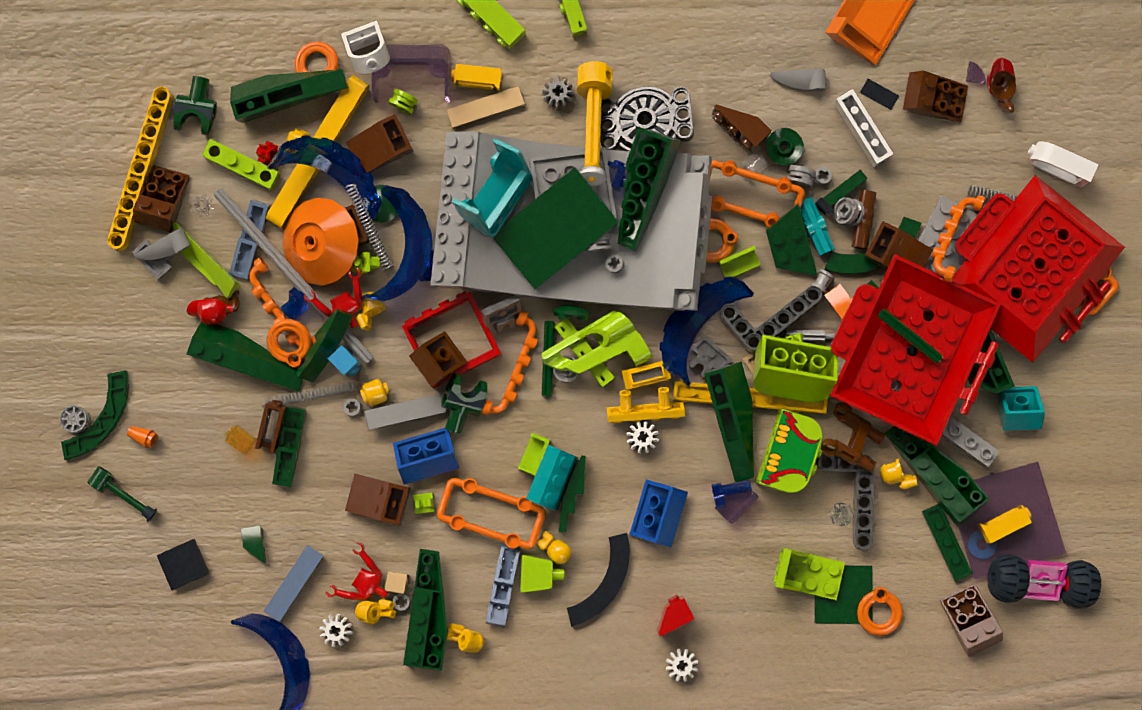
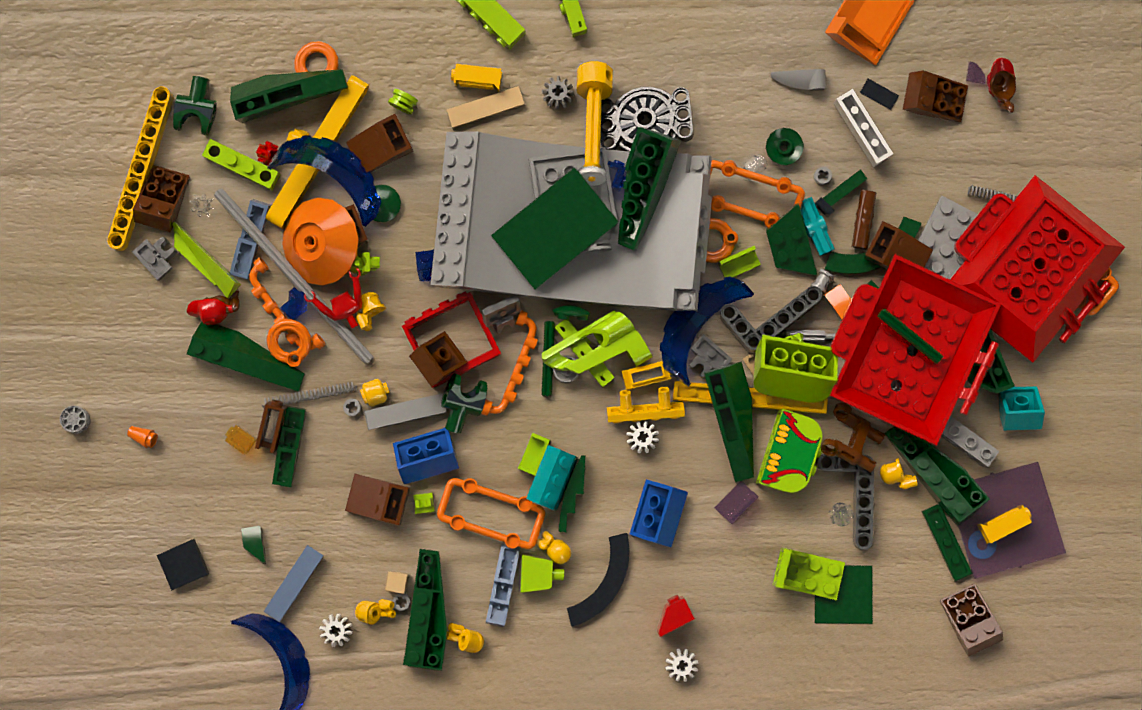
(102, 480): dark green piece -> none
(107, 420): dark green tile -> none
(165, 247): light grey piece -> none
(326, 343): dark green slope -> none
(345, 362): dark azure brick -> none
(366, 582): red piece -> none
(367, 227): light grey piece -> none
(370, 62): white window -> none
(417, 245): clear blue windscreen -> none
(433, 55): windscreen -> none
(499, 193): teal windscreen -> none
(609, 261): light grey bush -> none
(720, 491): clear blue piece -> none
(745, 127): reddish brown slope -> none
(801, 176): light grey wheel -> none
(847, 211): light grey wheel -> none
(866, 603): orange piece -> none
(951, 226): orange bar -> none
(1014, 579): black plate -> none
(1062, 163): white window -> none

